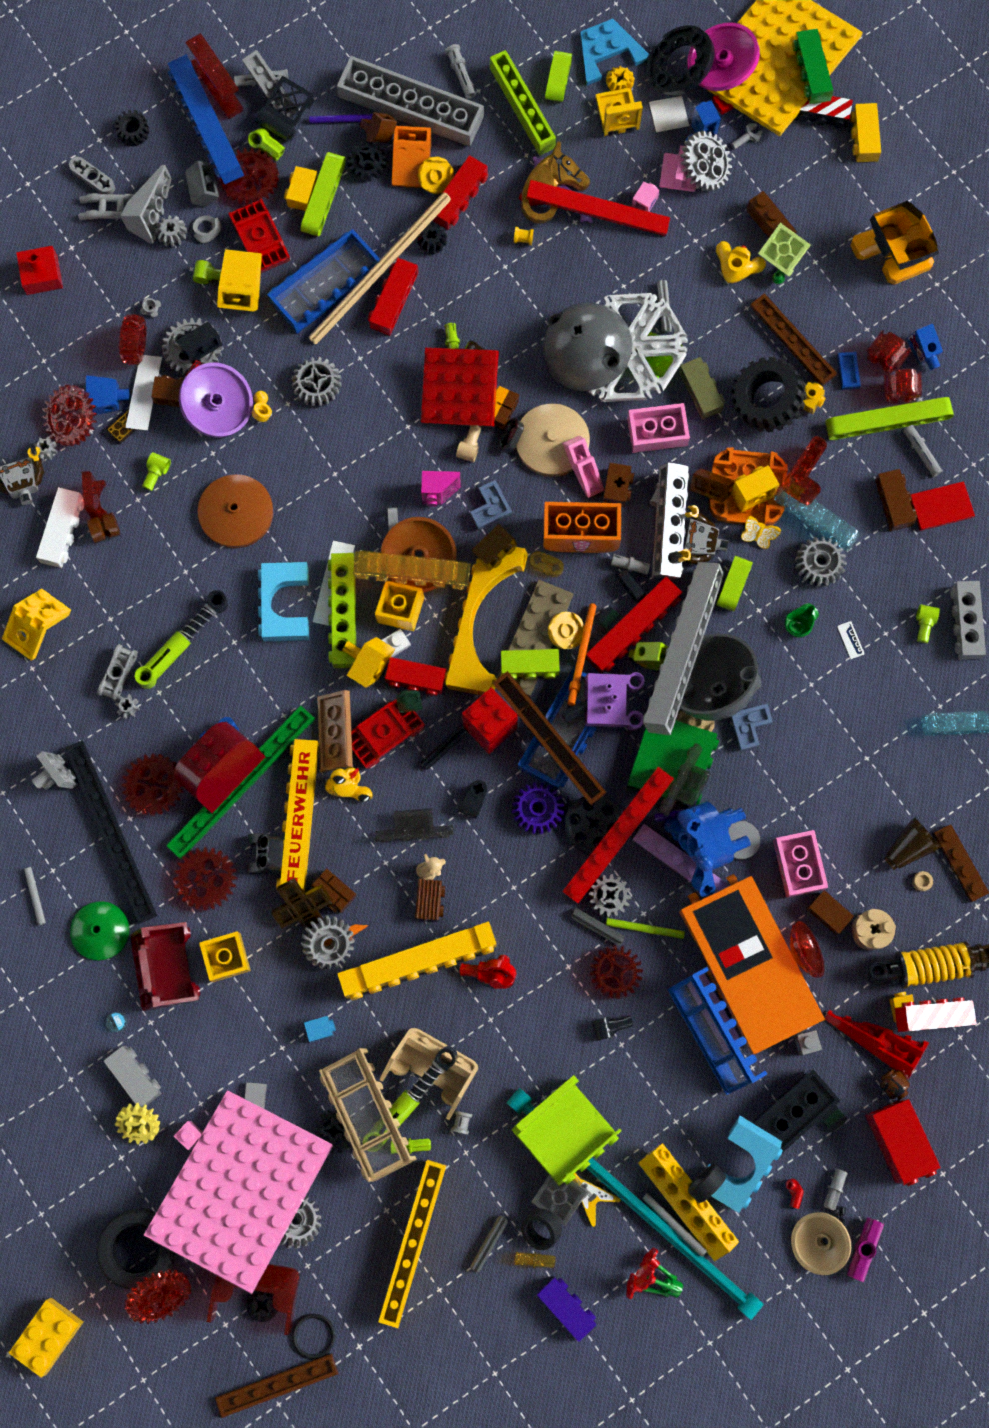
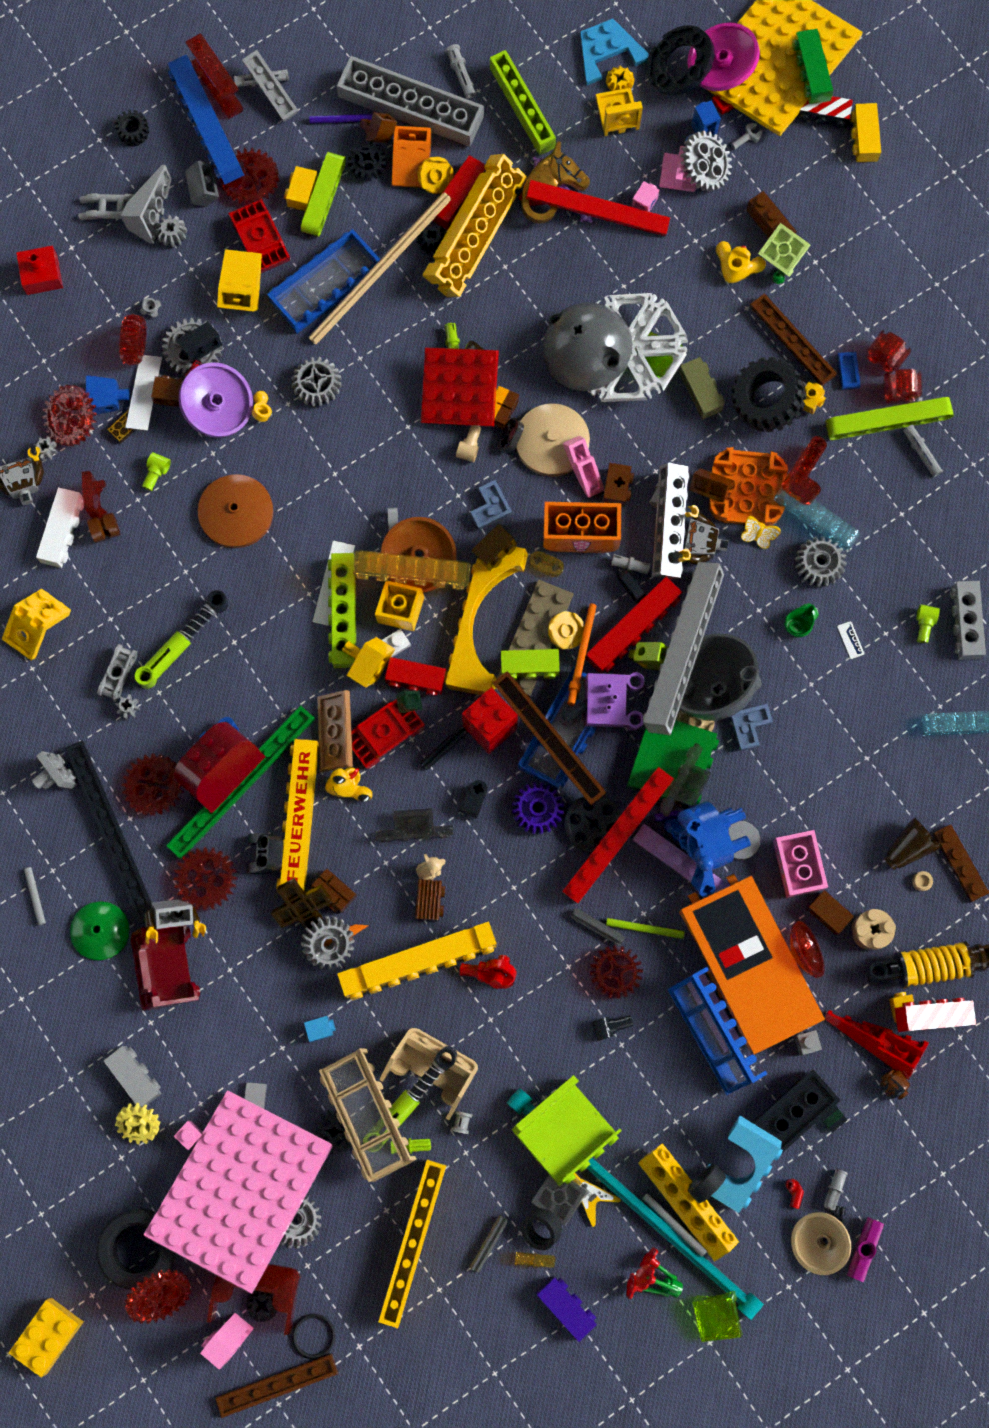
(88, 168): light grey beam -> none
(116, 1022): tile -> none
(171, 914): none -> light grey torso
(205, 272): lime pin -> none
(207, 237): light grey piece -> none
(223, 1344): none -> bright pink wedge
(225, 956): yellow brick -> none
(267, 143): lime piece -> none
(272, 578): medium azure arch -> none
(274, 120): black piece -> none
(393, 296): red brick -> none
(438, 486): dark pink slope -> none
(474, 225): none -> yellow brick
(523, 236): yellow bush -> none
(558, 76): lime beam -> none
(601, 885): light grey gear -> none
(609, 618): tile -> none
(658, 428): bright pink brick -> none
(663, 293): light grey axle -> none
(669, 114): white sticker -> none
(717, 1317): none -> clear neon green piece
(734, 583): lime beam -> none
(754, 488): yellow brick -> none
(895, 499): reddish brown brick -> none
(899, 234): light orange piece -> none
(903, 1142): red brick -> none
(926, 346): blue torso -> none
(942, 506): red tile -> none

